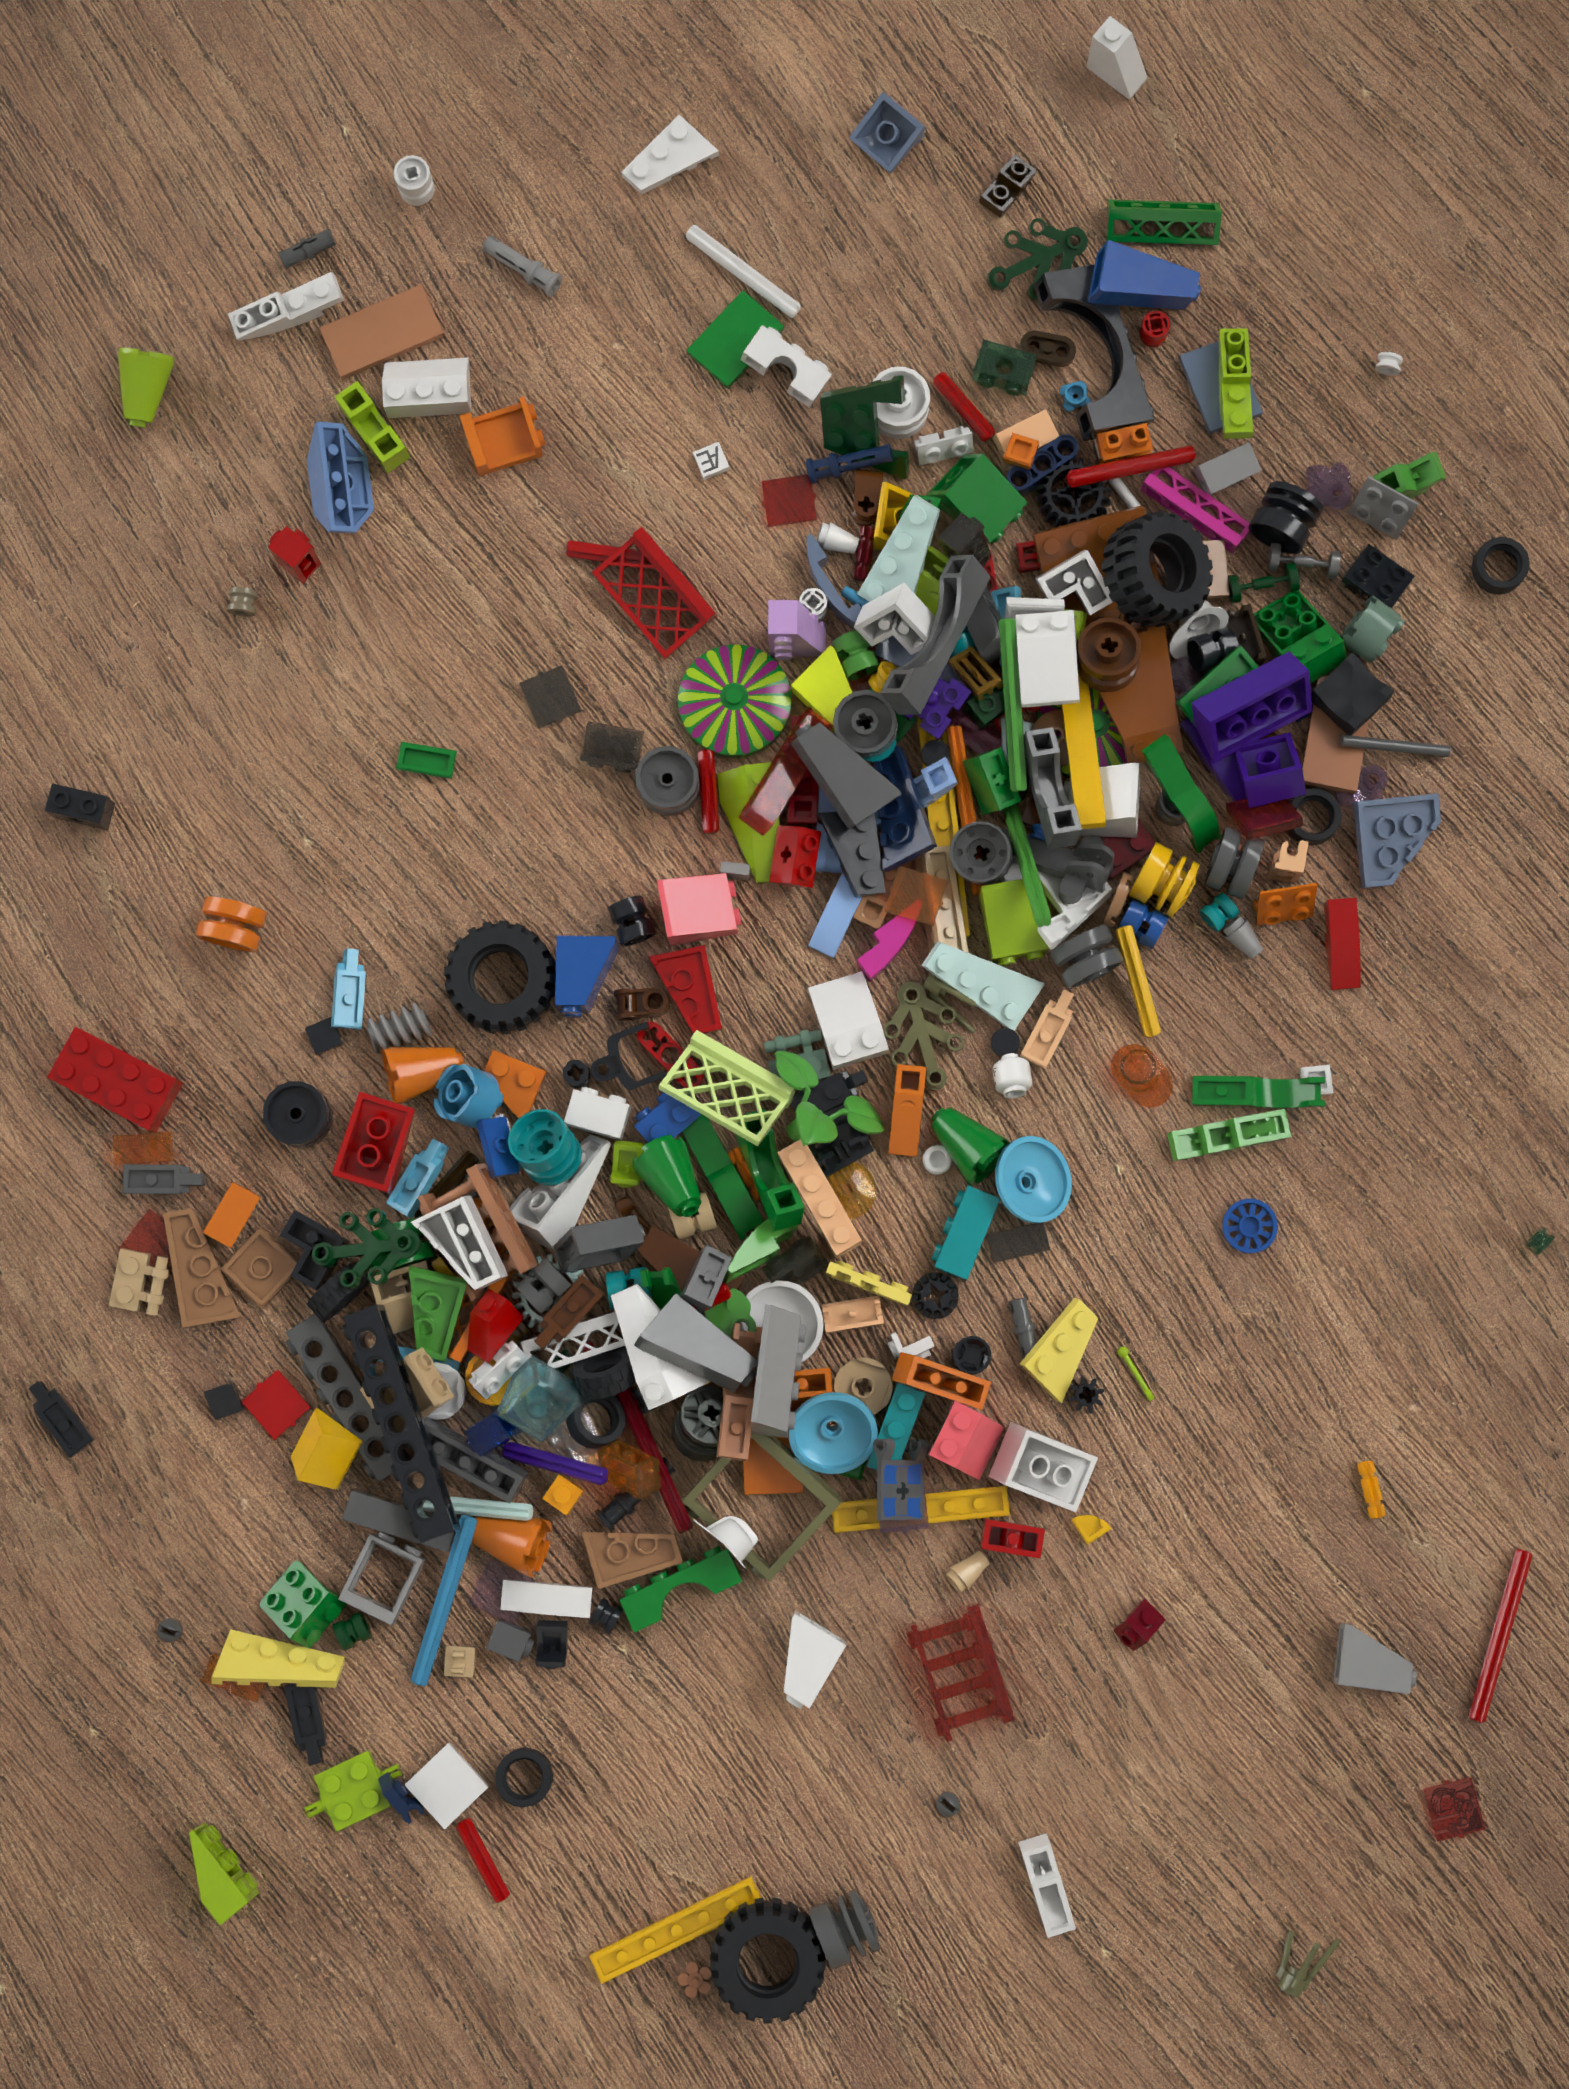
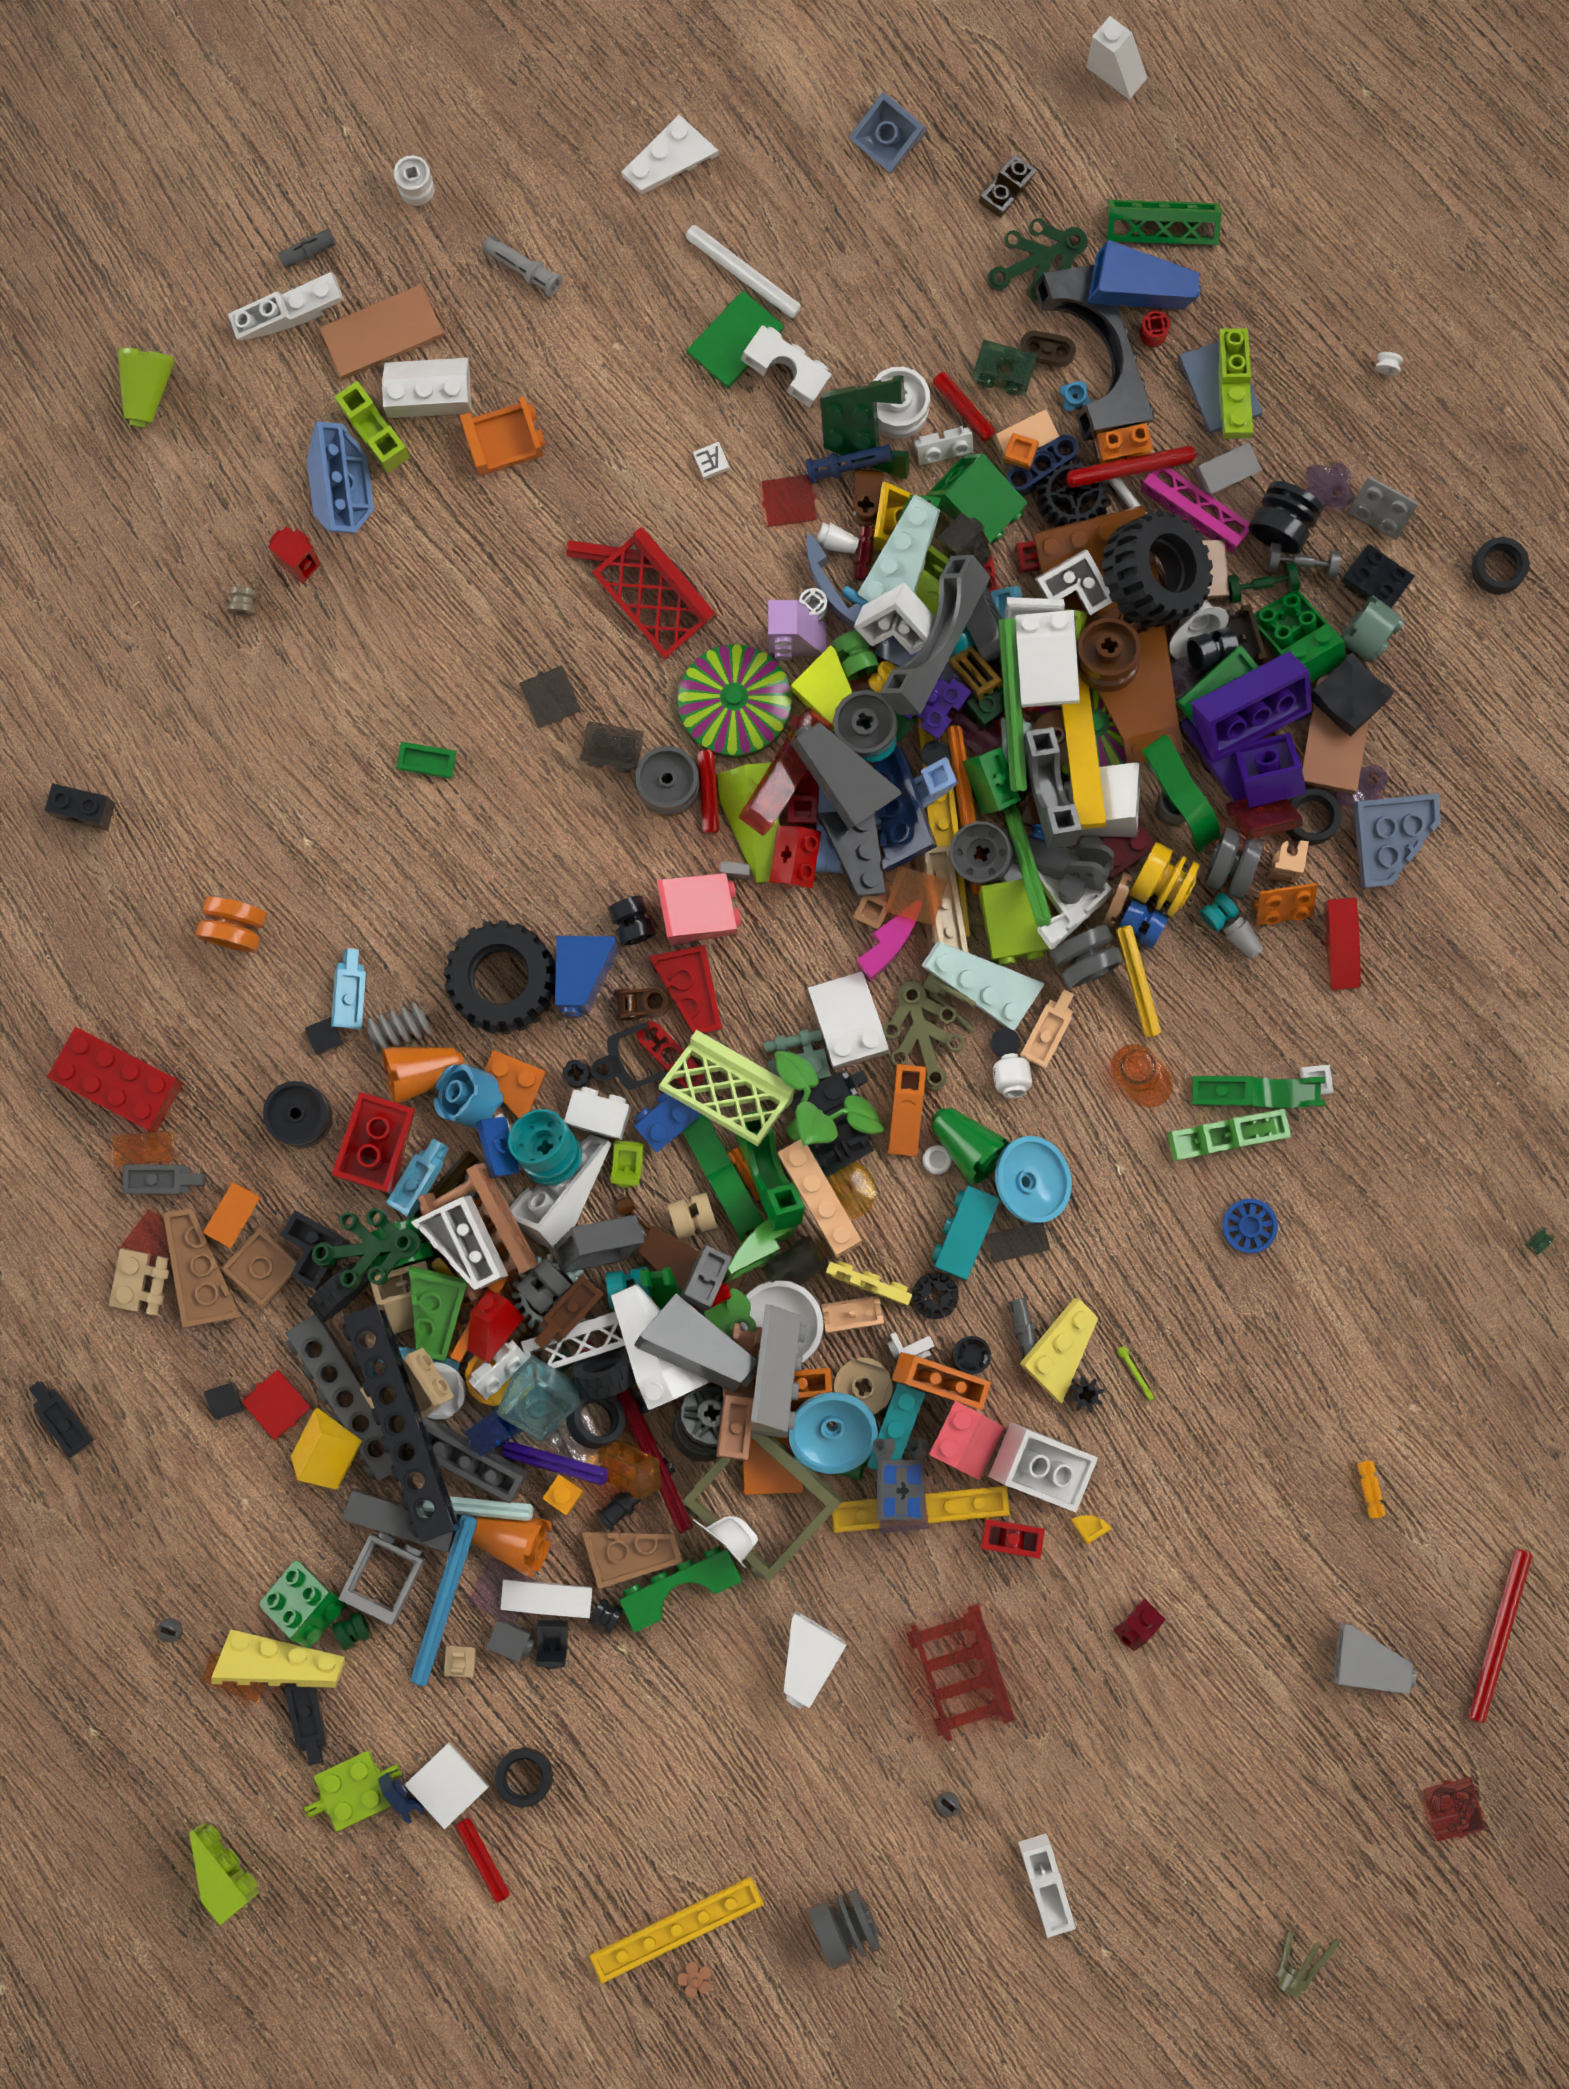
(669, 1174): green cone -> none
(757, 1999): black tyre -> none
(835, 919): light blue slope -> none
(967, 1571): tan cone -> none
(1394, 745): dark grey bar -> none
(1414, 477): bright green brick -> none

